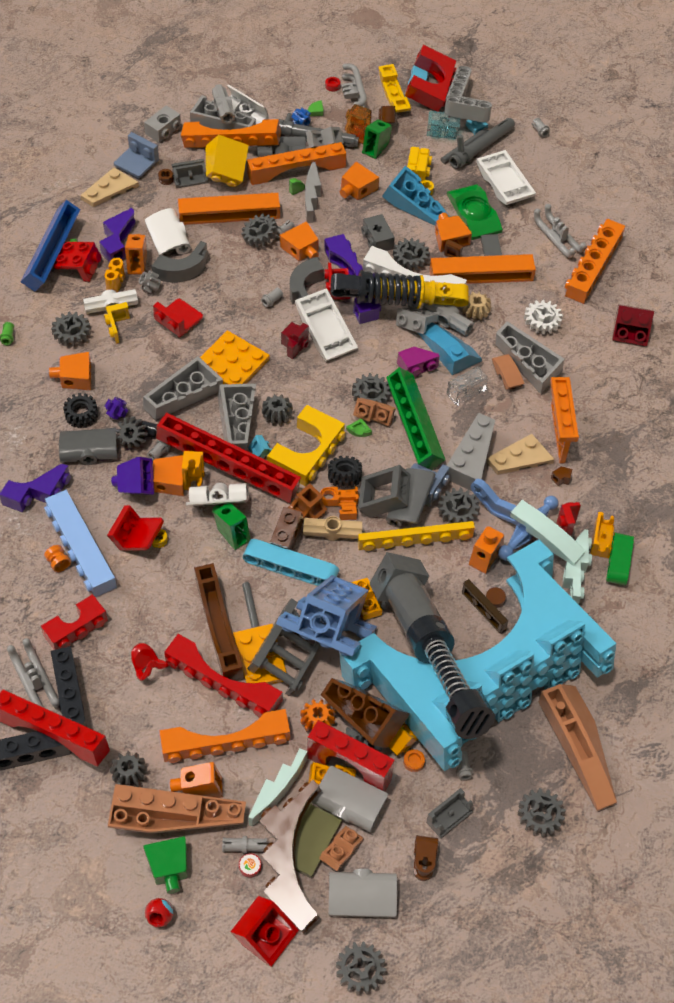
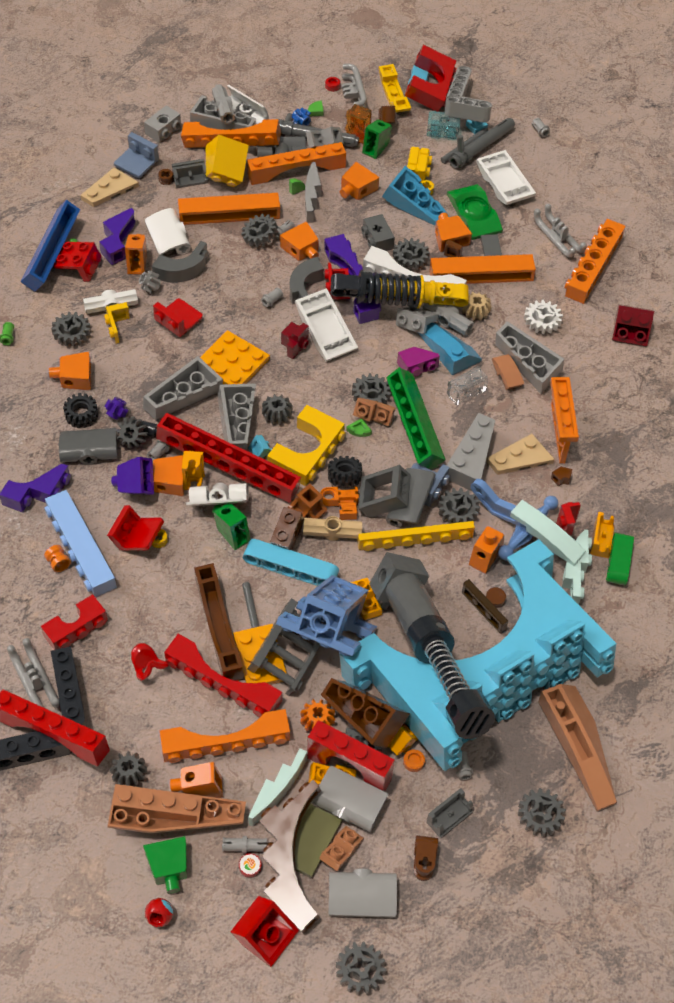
(114, 275): light orange piece -> none

